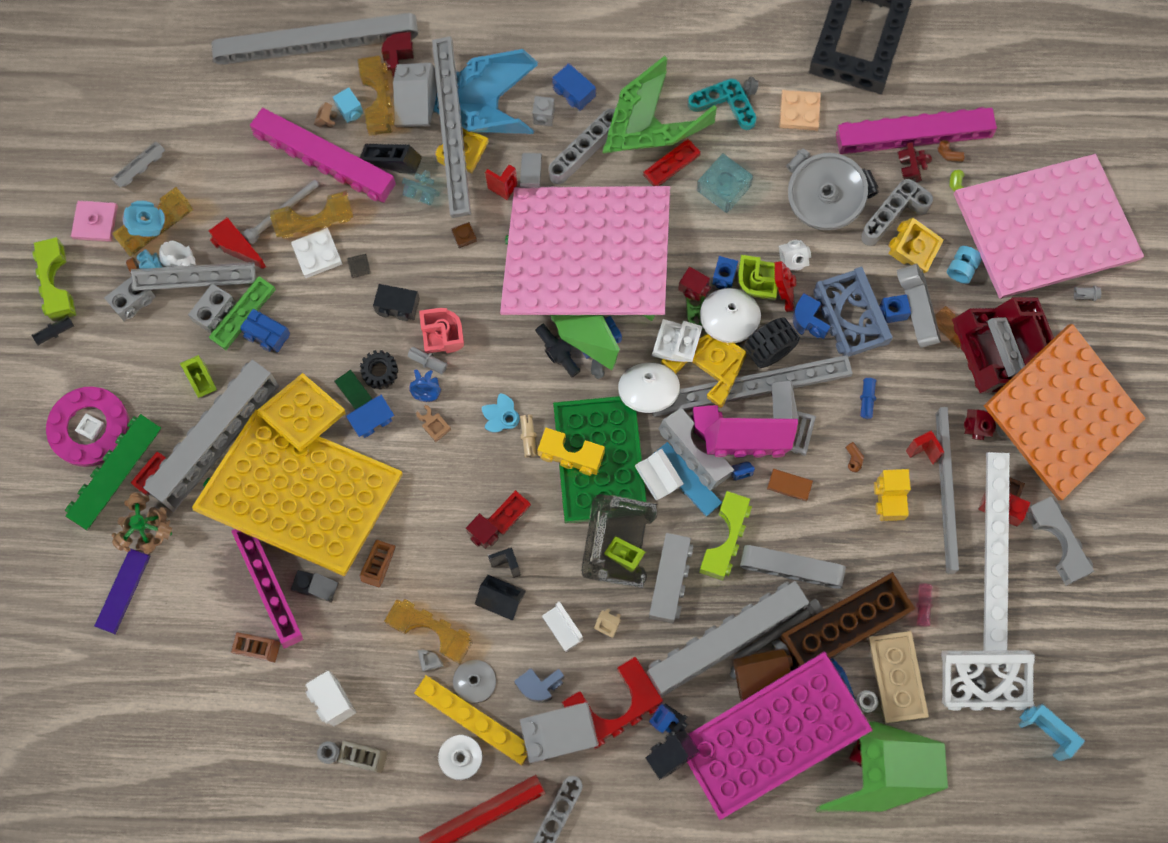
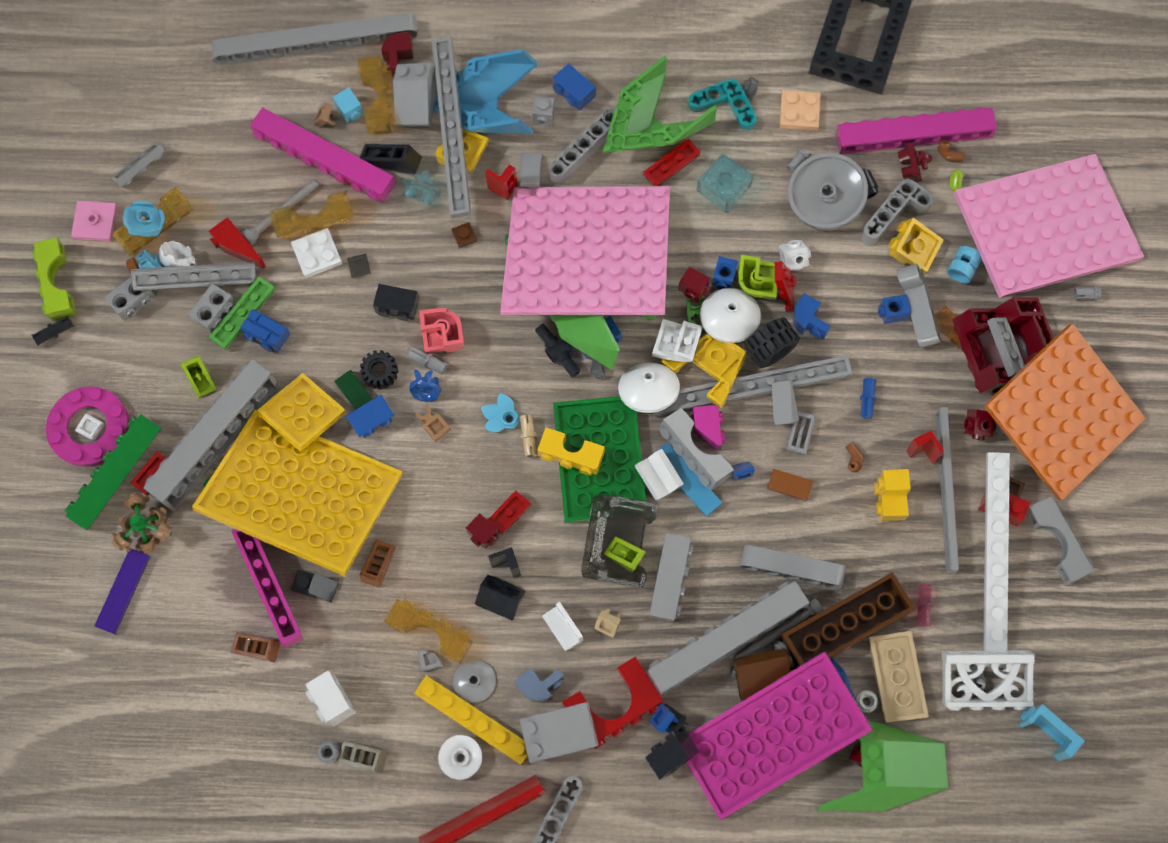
(717, 560): lime arch -> none
(750, 437): dark pink slope -> none
(873, 312): sand blue fence -> none

